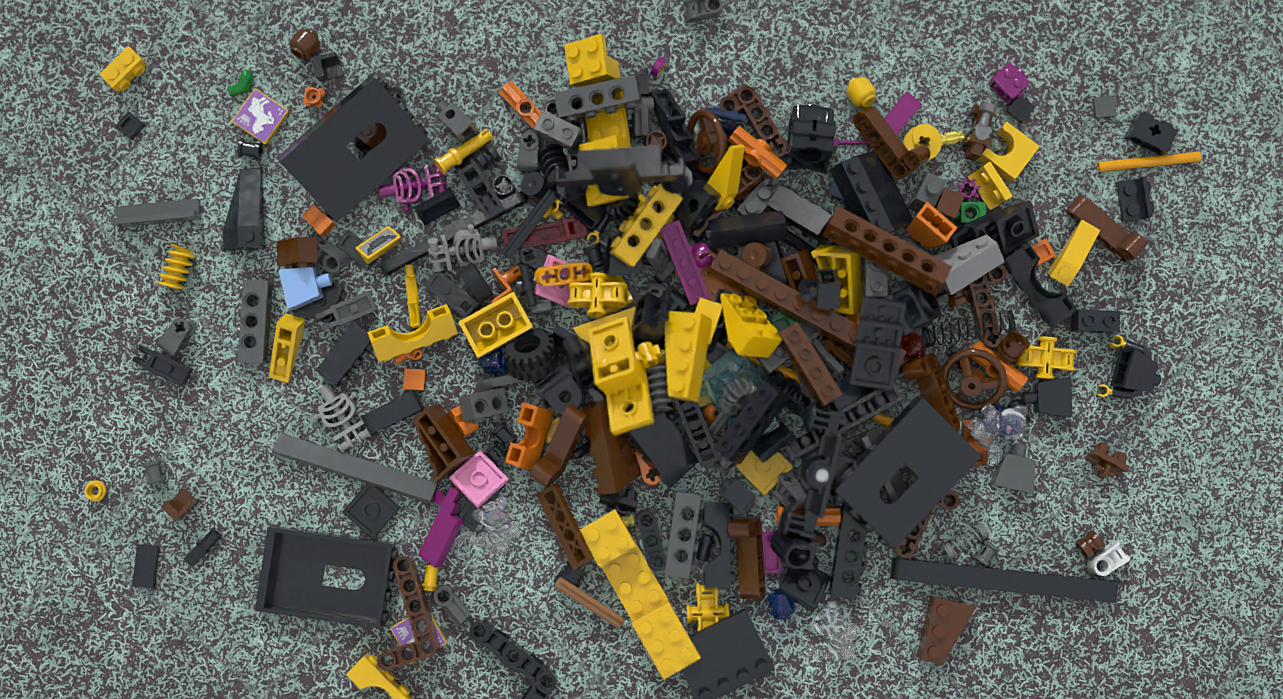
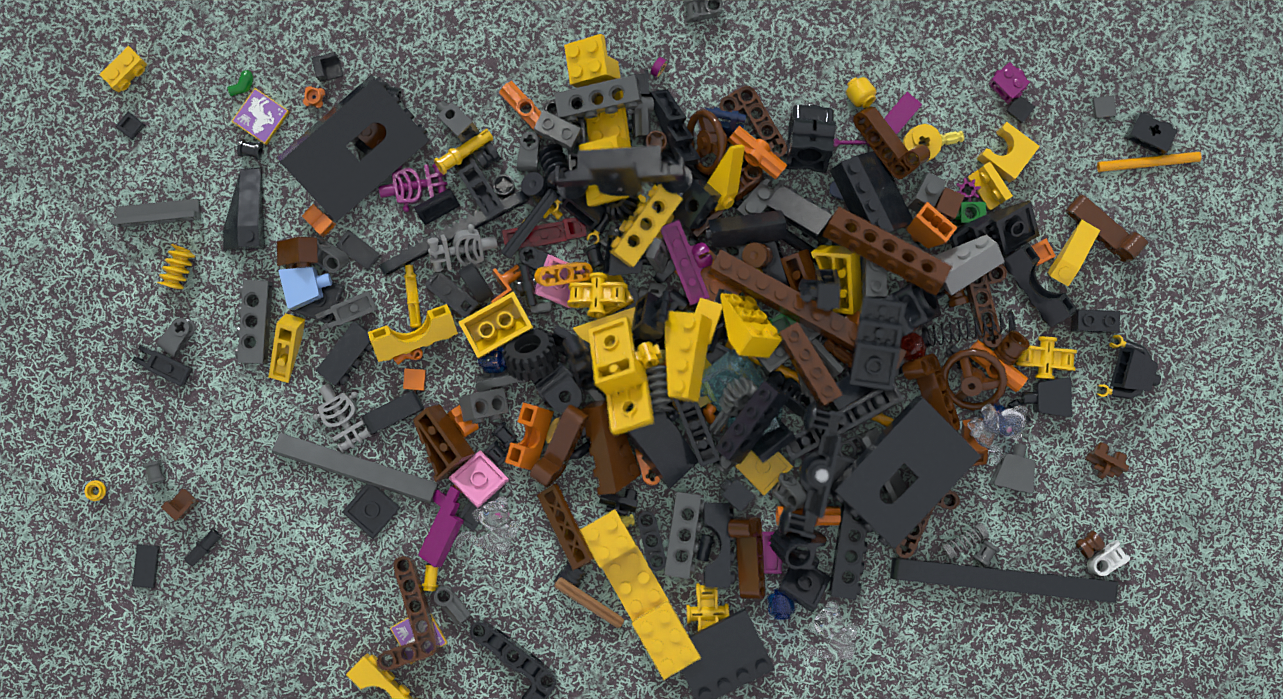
(295, 571): black panel -> none
(304, 44): reddish brown head -> none
(378, 244): slope -> none
(942, 628): reddish brown wedge -> none
(976, 138): hips -> none
(1134, 199): black bracket -> none

